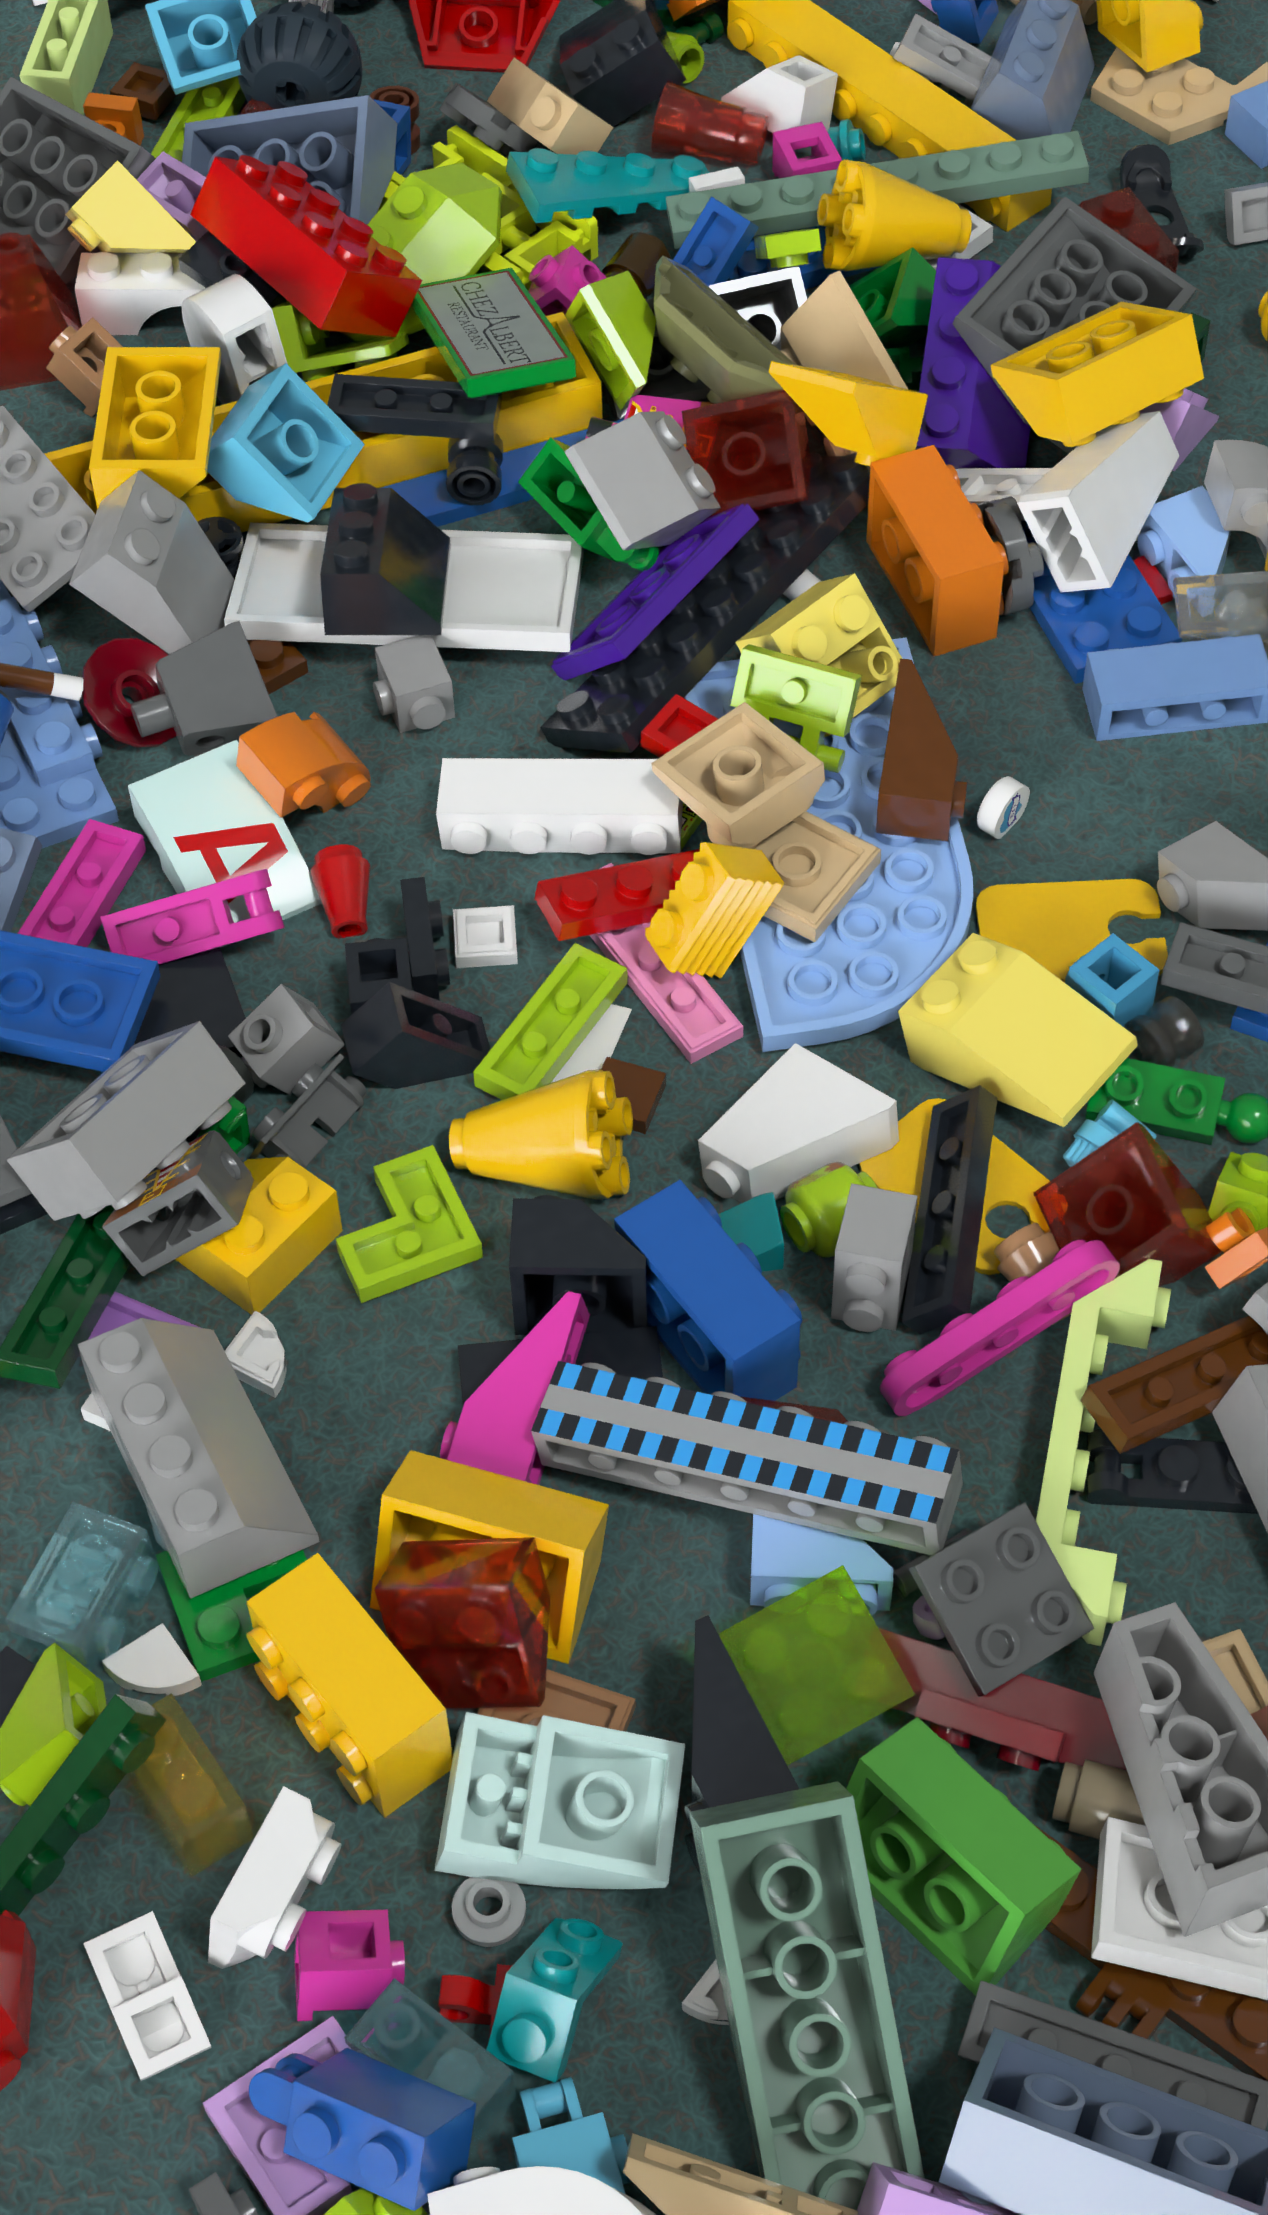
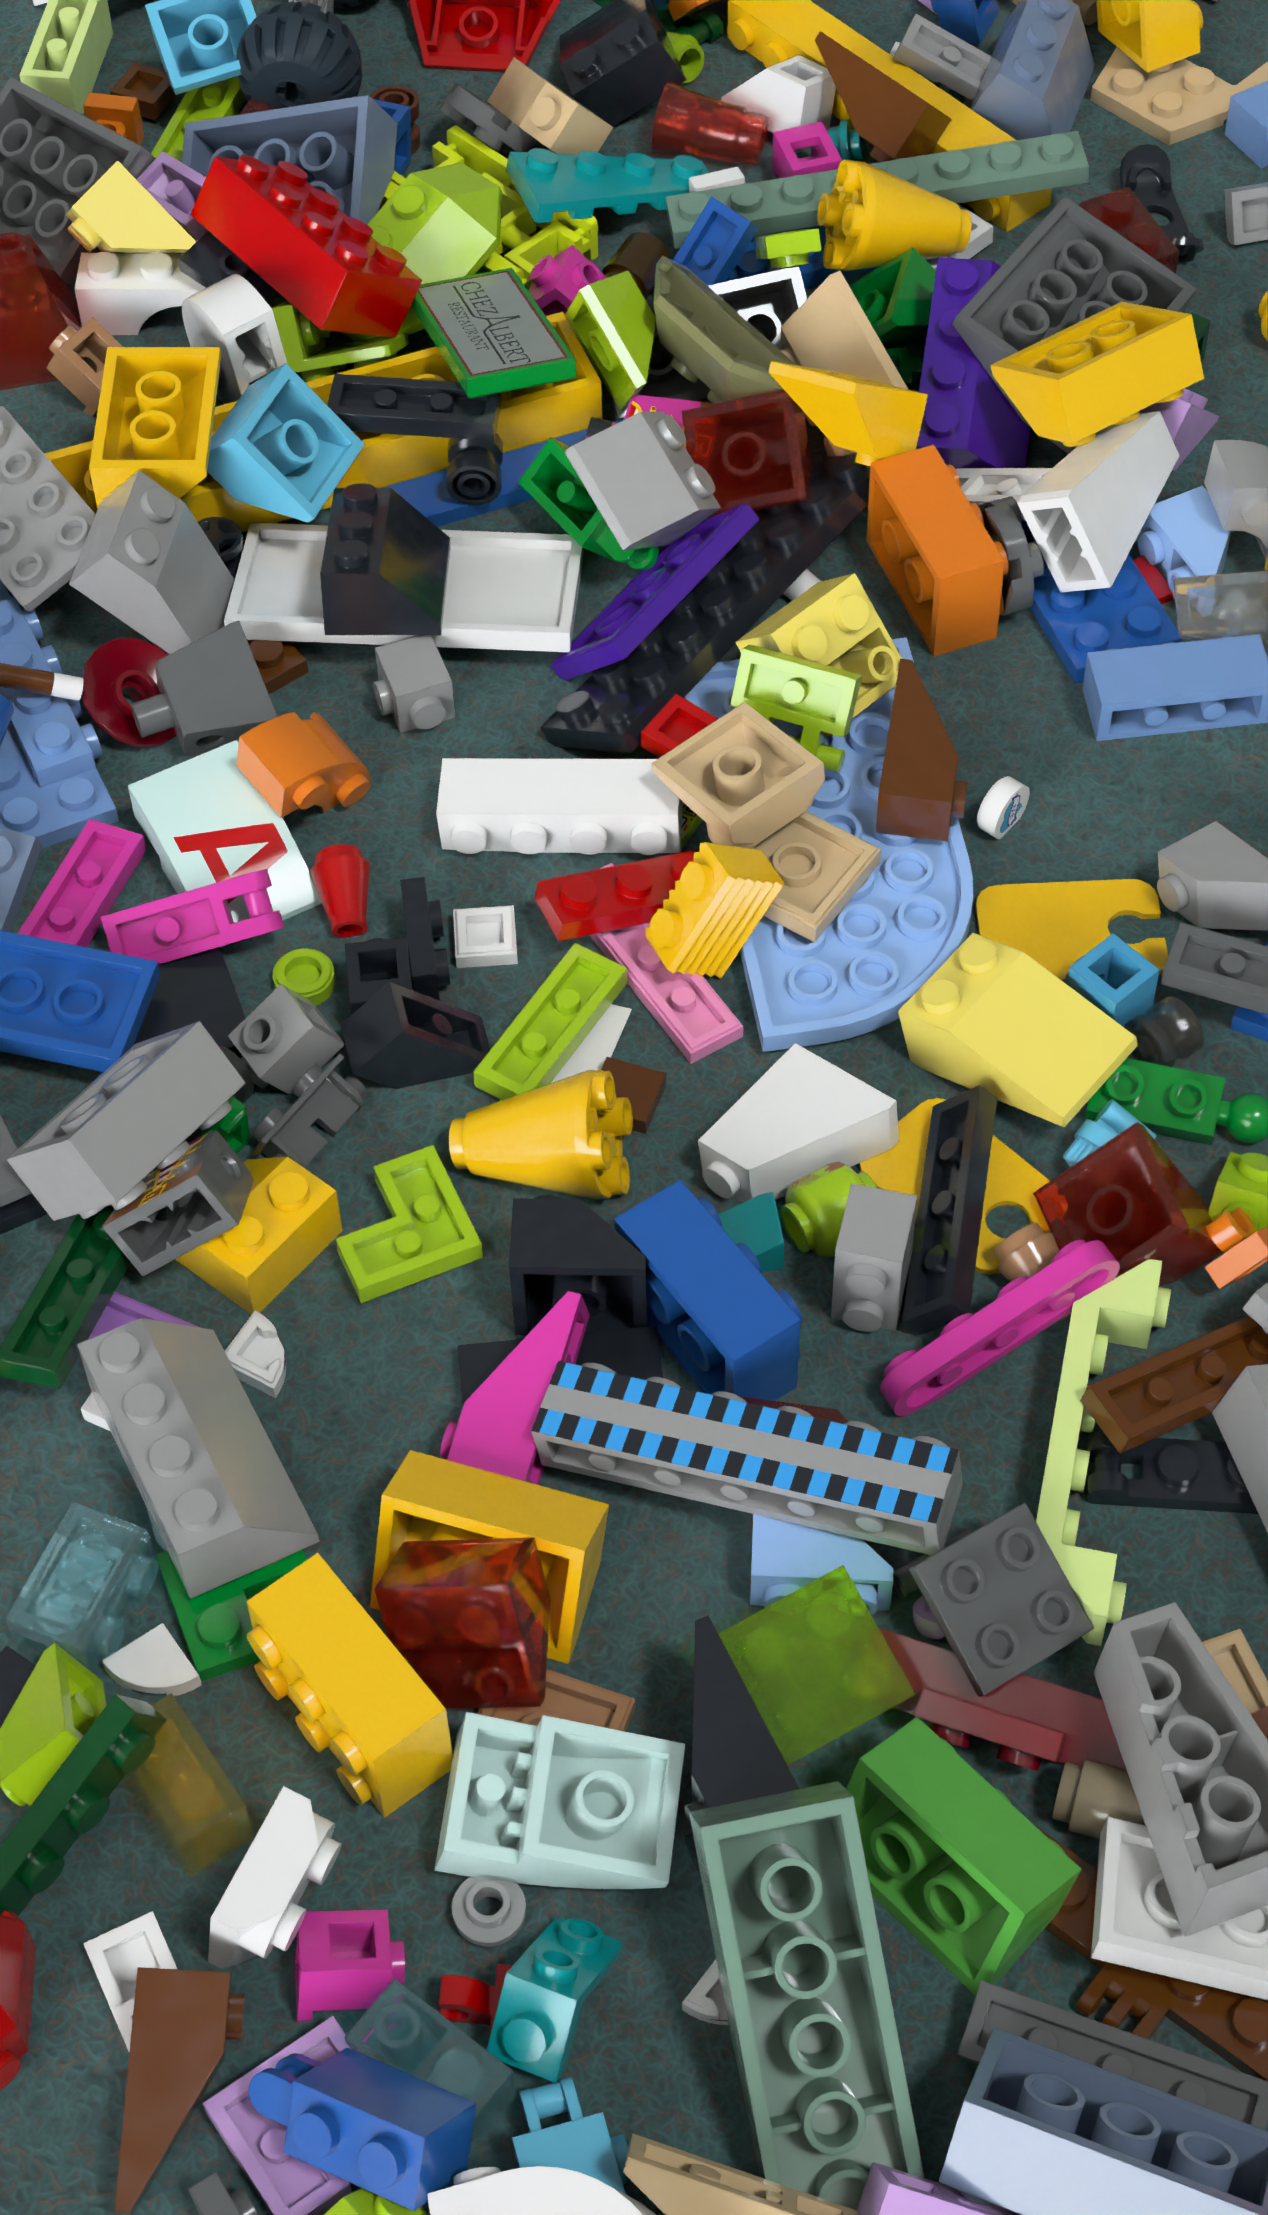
(173, 2057): none -> reddish brown slope
(306, 973): none -> lime tile
(880, 107): none -> reddish brown slope

